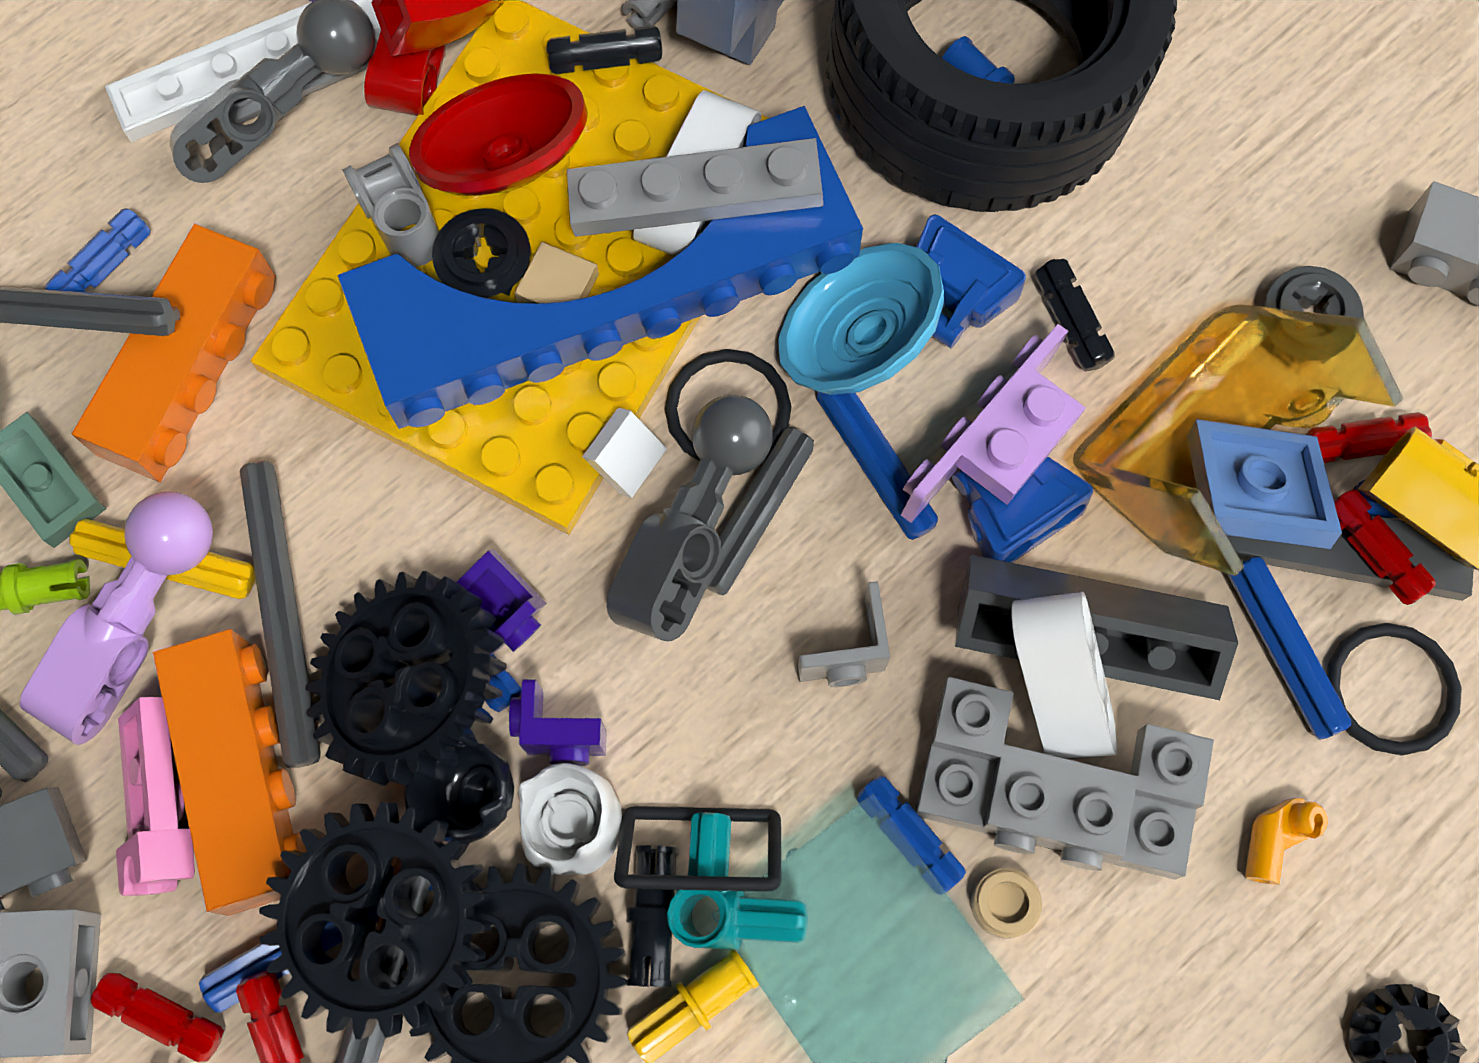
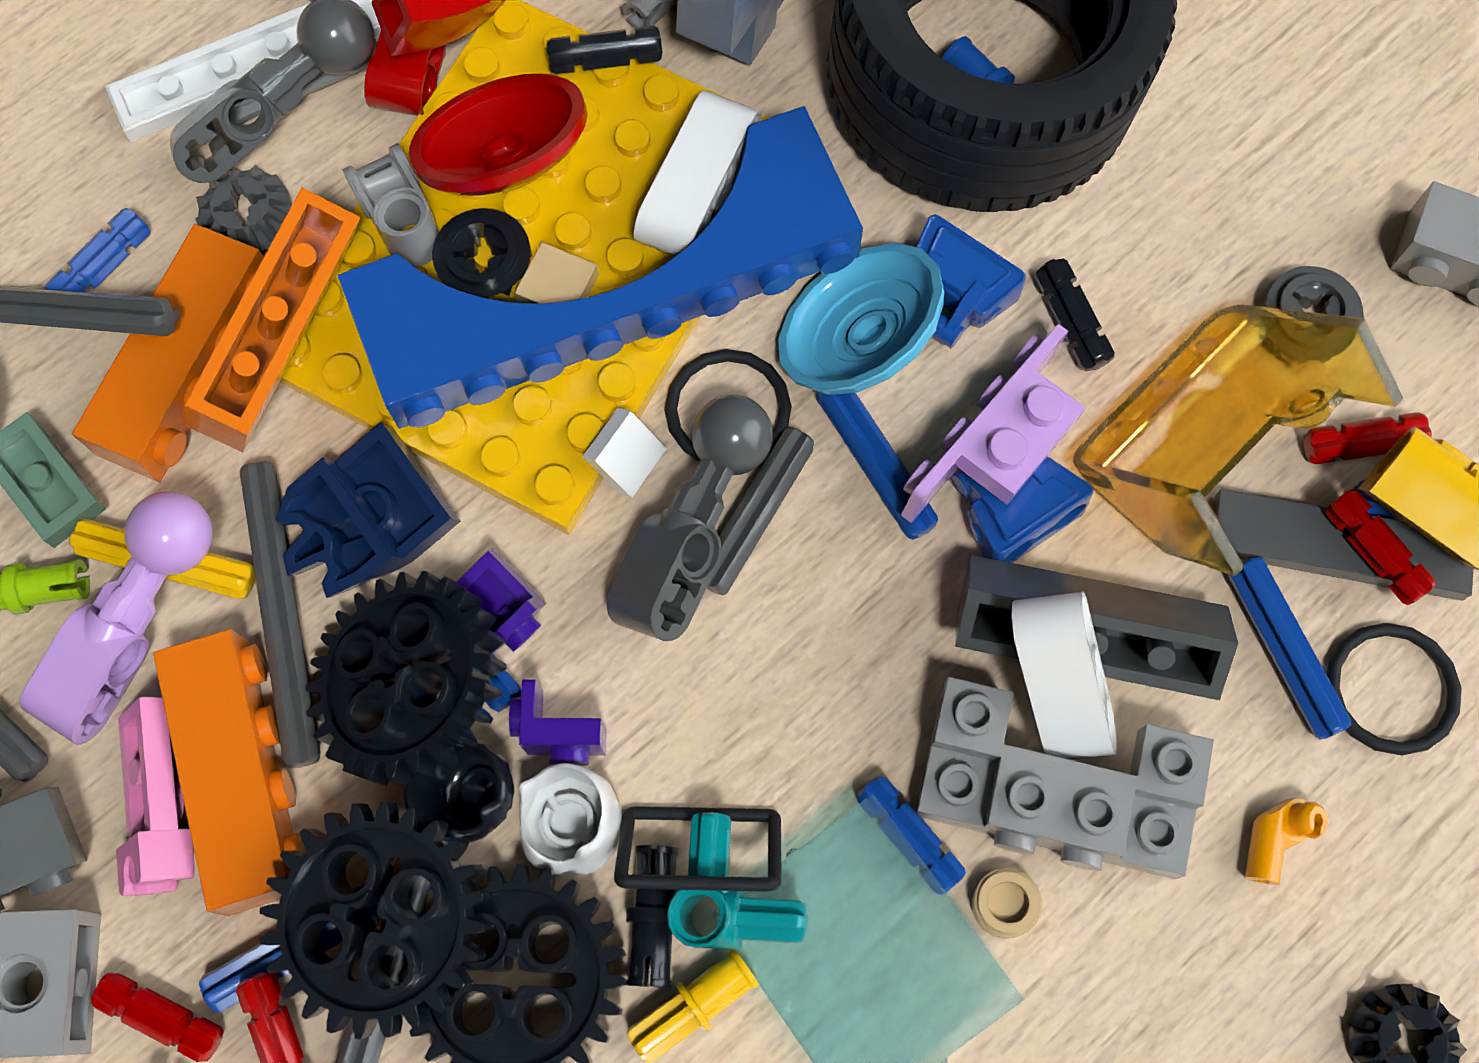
(268, 209): none -> dark grey gear
(270, 320): none -> orange brick
(364, 513): none -> dark blue plate
(694, 187): light grey plate -> none
(851, 665): light grey bracket -> none
(1264, 483): medium blue plate -> none

